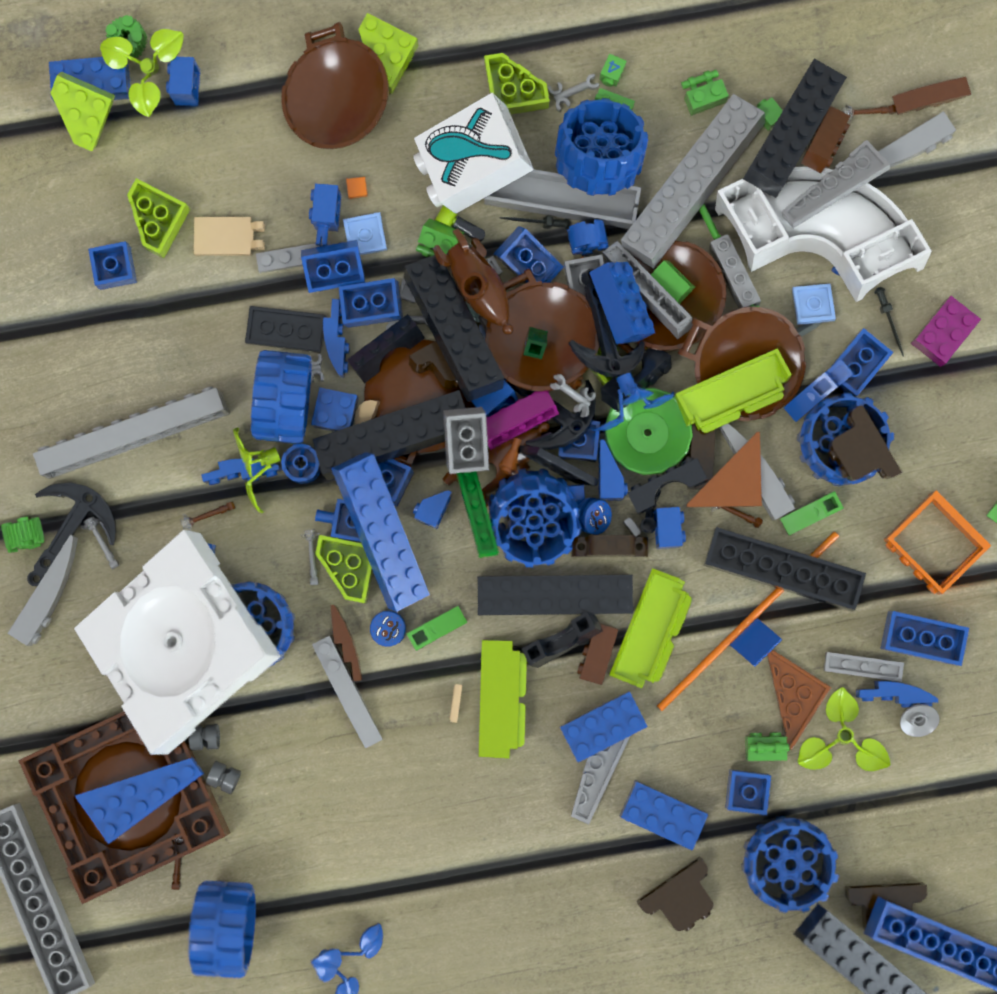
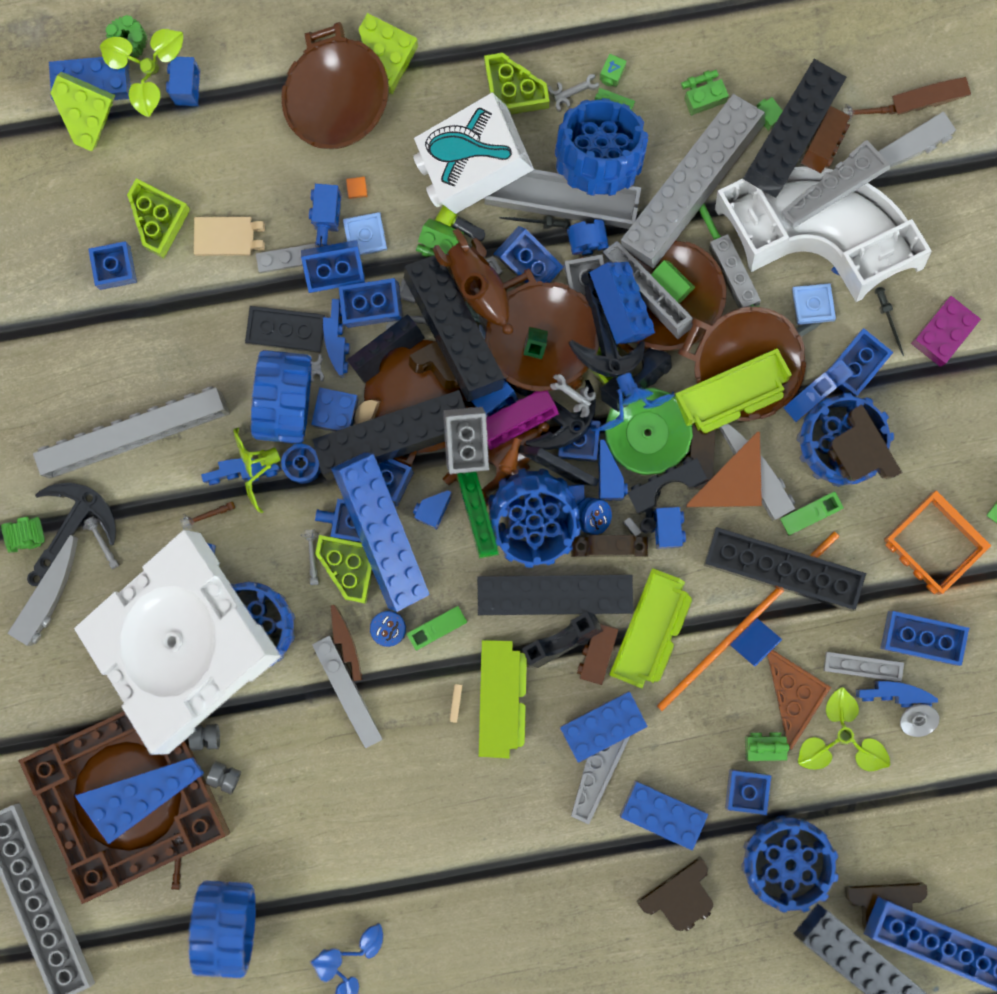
(749, 518): reddish brown piece -> none

